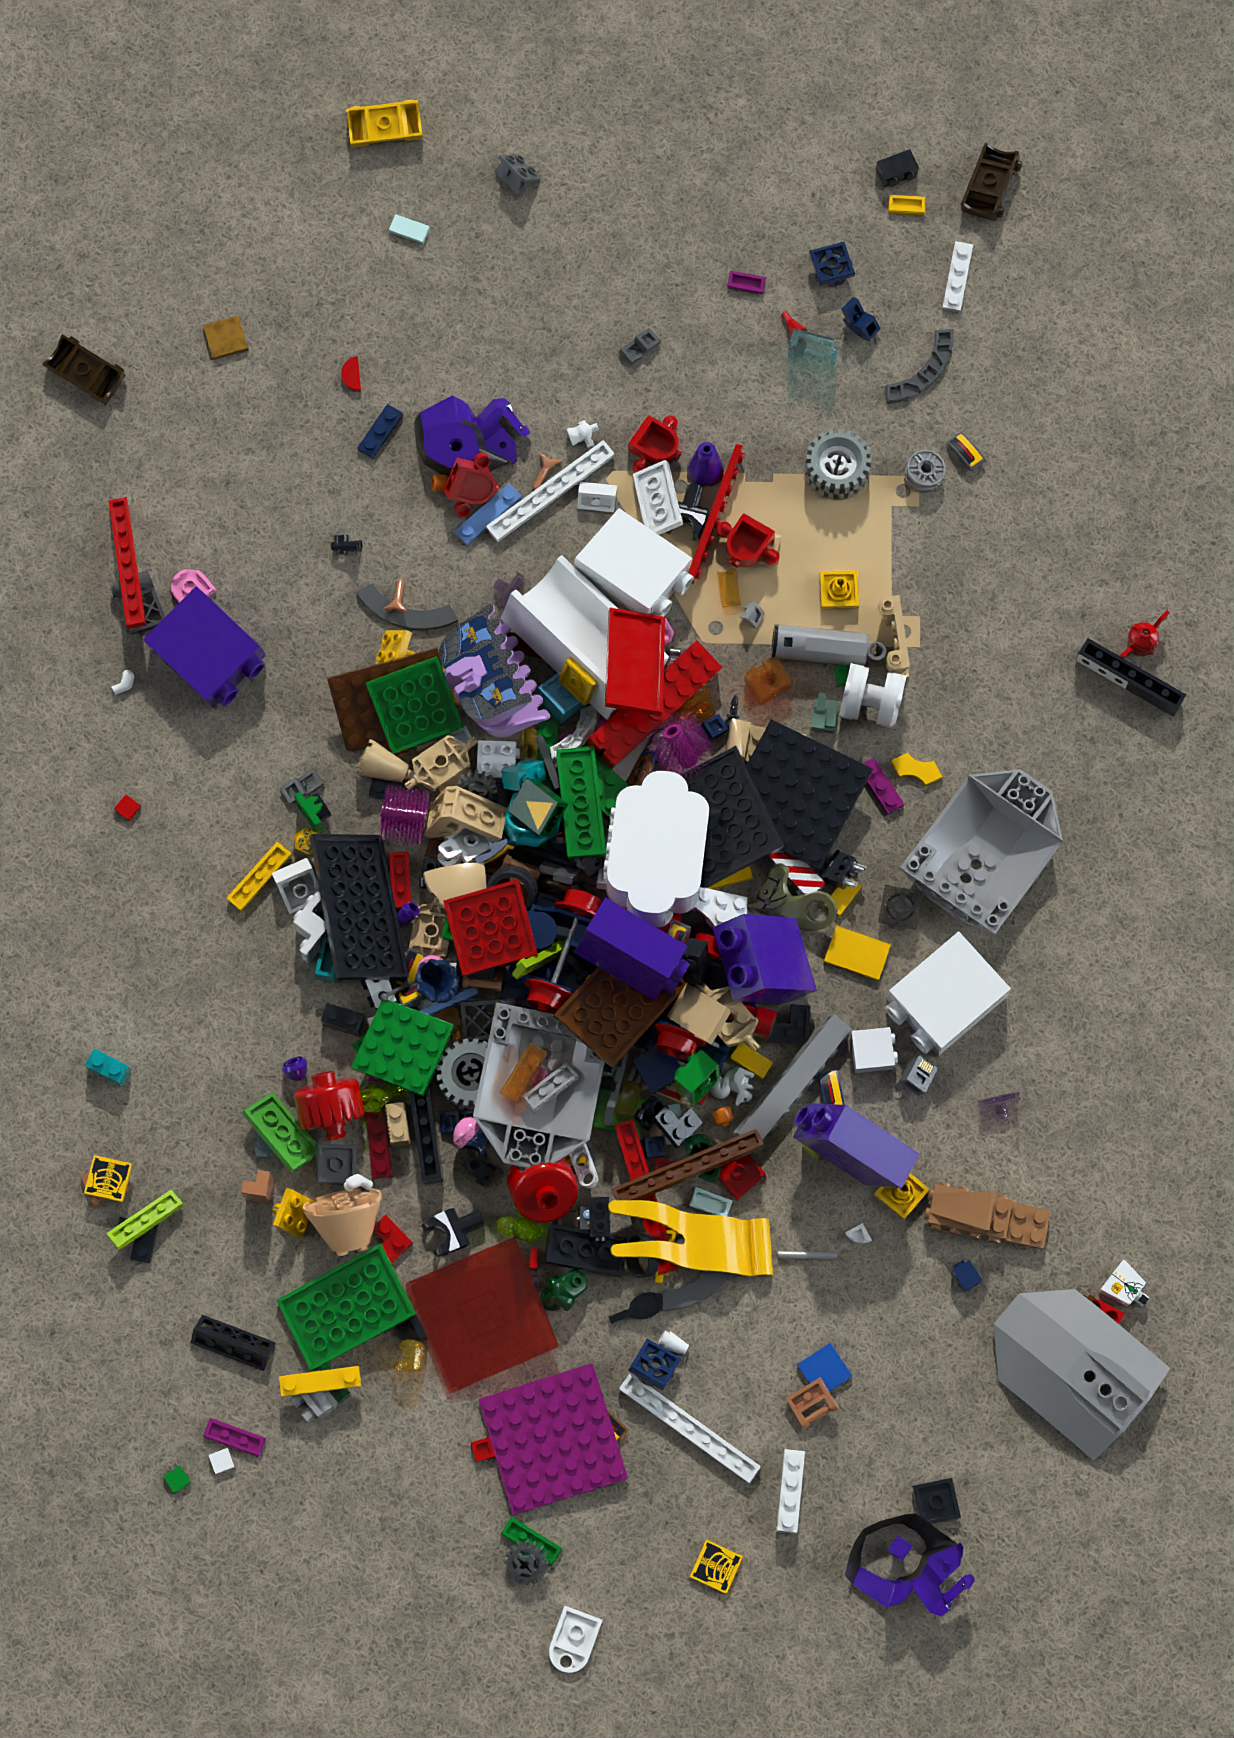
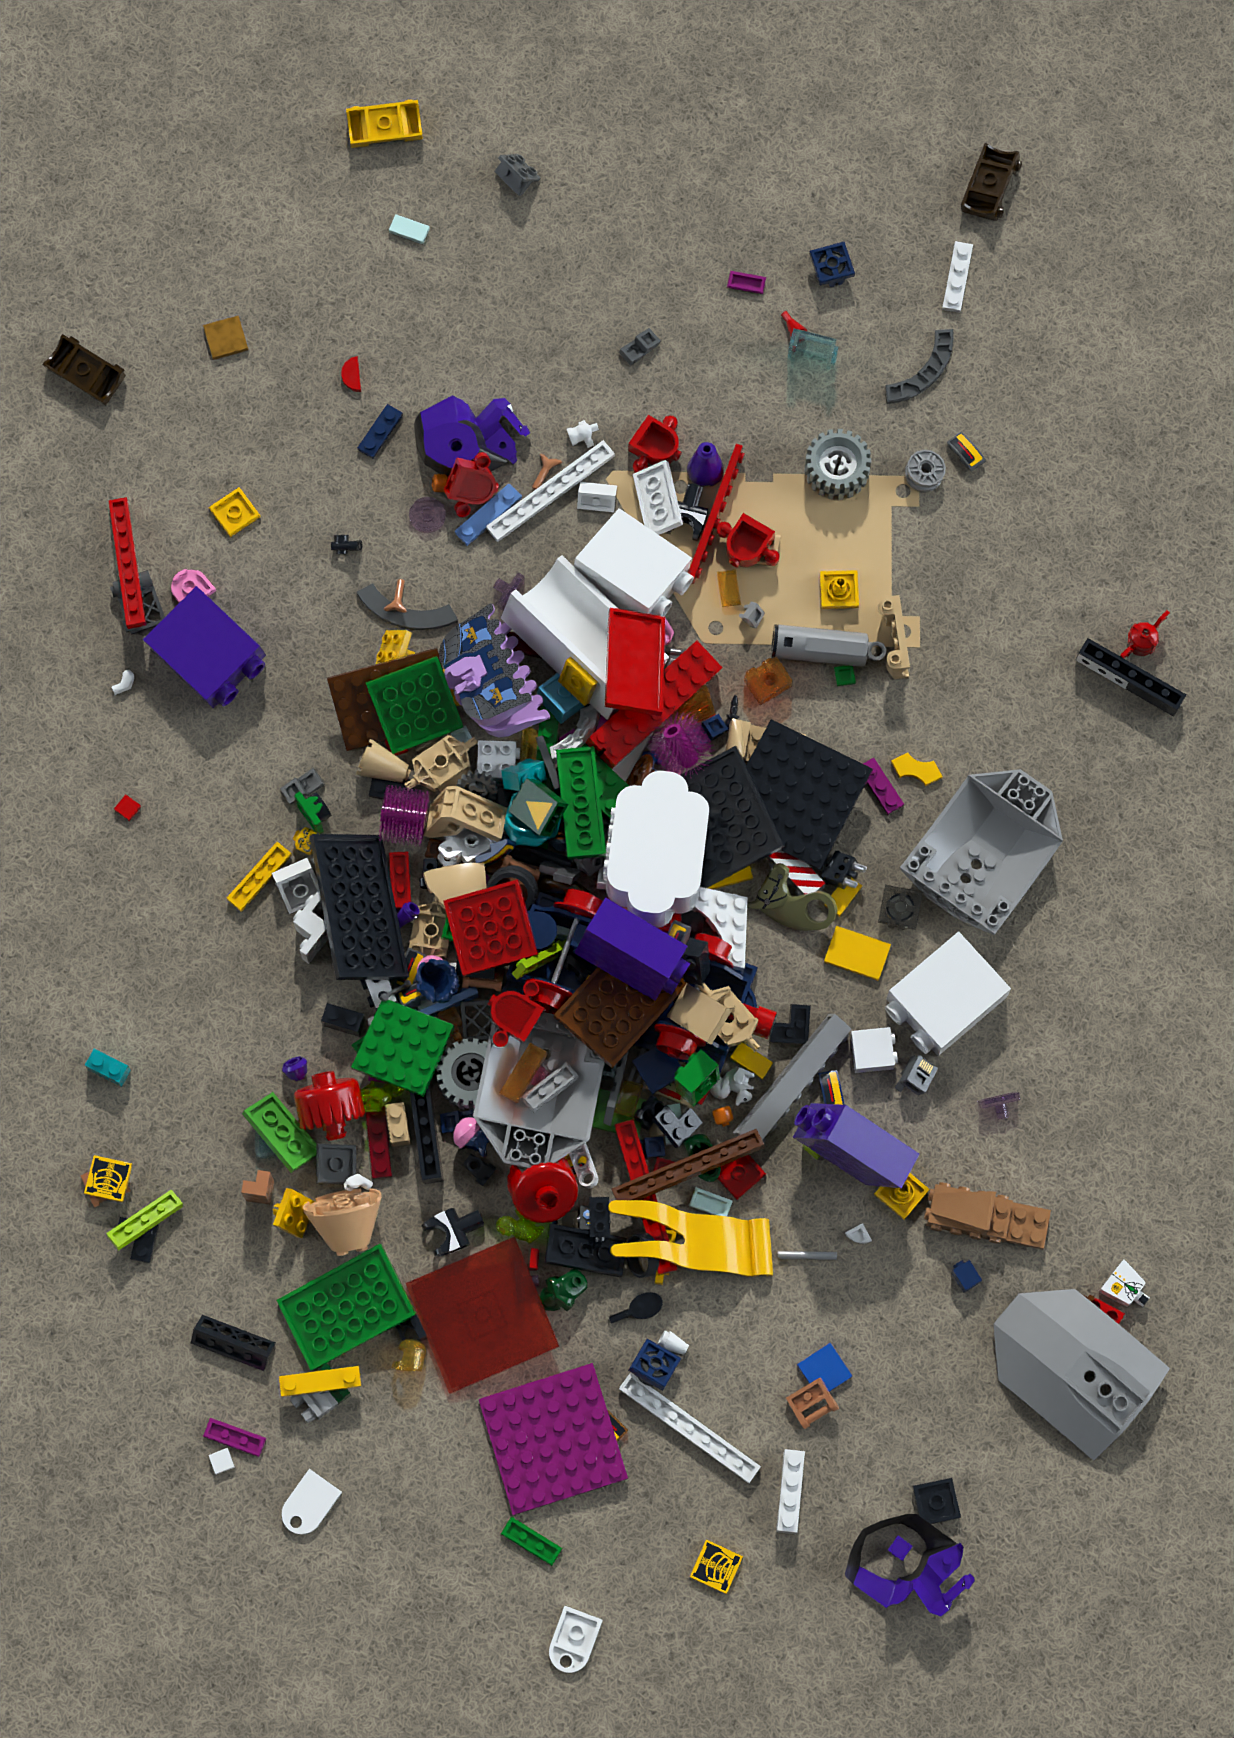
(177, 1479): green tile -> none
(234, 512): none -> yellow tile
(310, 1502): none -> white tile
(325, 968): teal brick -> none
(394, 1239): red plate -> none
(432, 517): none -> clear purple tile
(483, 1449): red tile -> none
(515, 1014): none -> red piece
(534, 1570): dark grey gear -> none
(694, 1292): dark grey tile -> none
(764, 959): dark purple brick -> none
(824, 714): sand green piece -> none
(858, 321): dark blue brick -> none
(860, 693): white piece -> none
(897, 168): black brick -> none
(906, 205): yellow tile -> none

